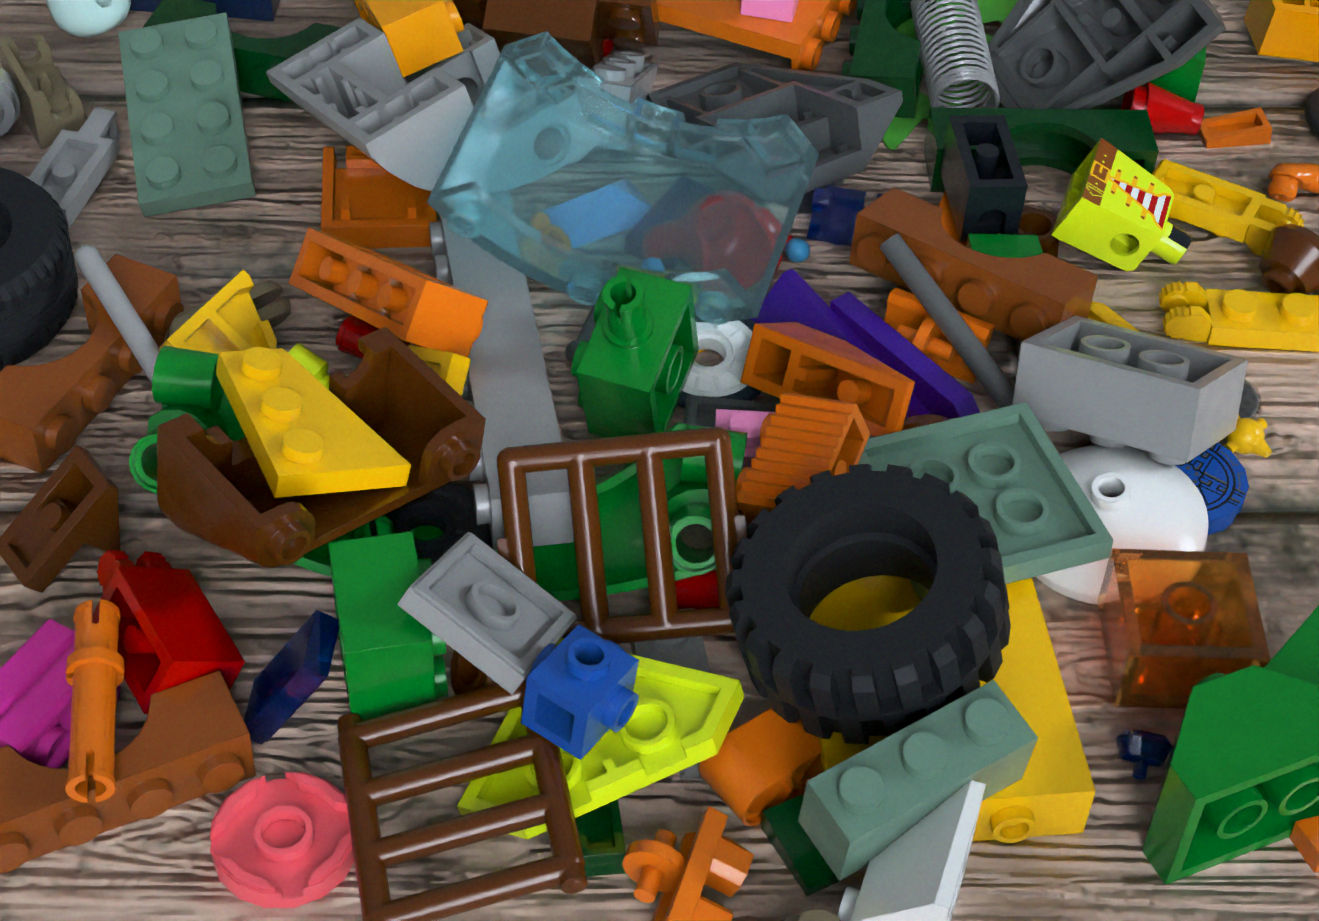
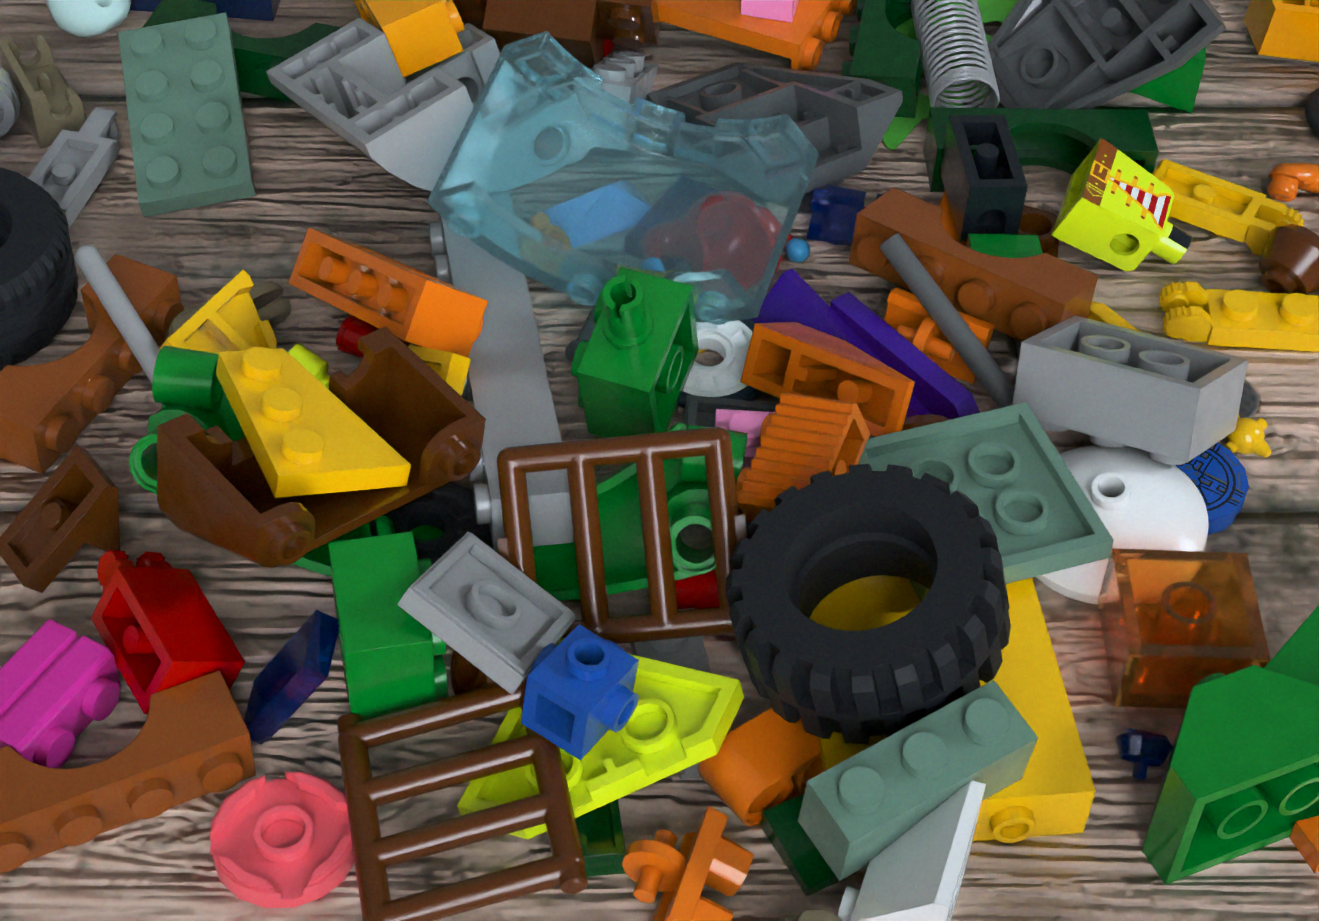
(94, 674): orange pin -> none
(372, 204): orange container -> none
(1165, 109): red cone -> none
(1236, 129): orange piece -> none

